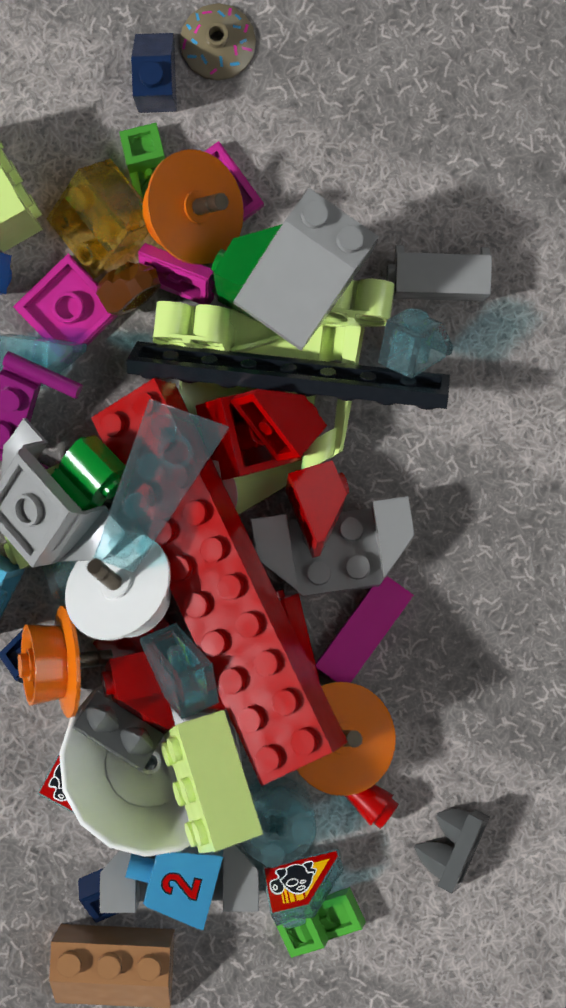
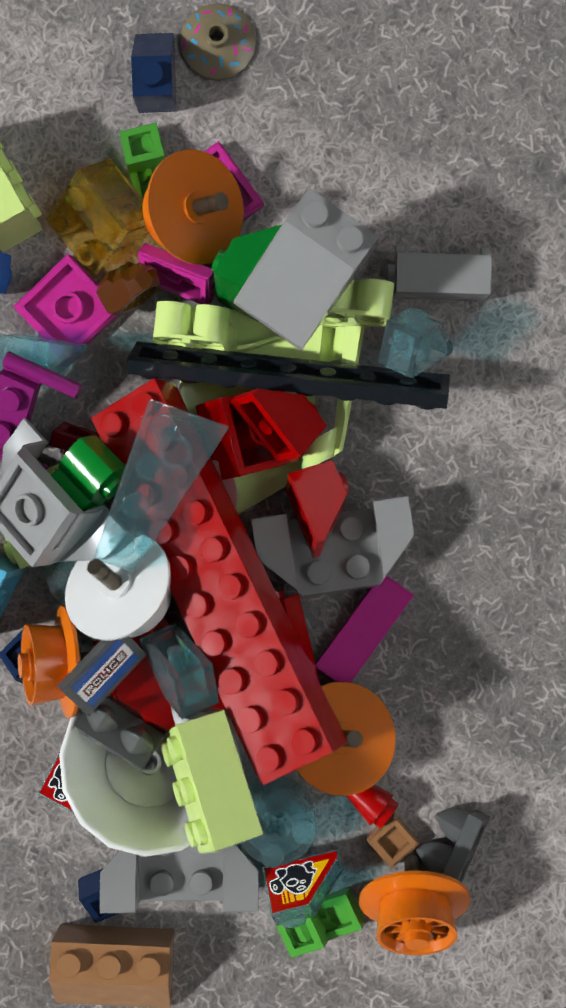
(67, 434): none -> dark red plate
(101, 672): none -> tile
(178, 883): dark azure torso -> none
(393, 840): none -> medium nougat tile
(415, 909): none -> orange piece

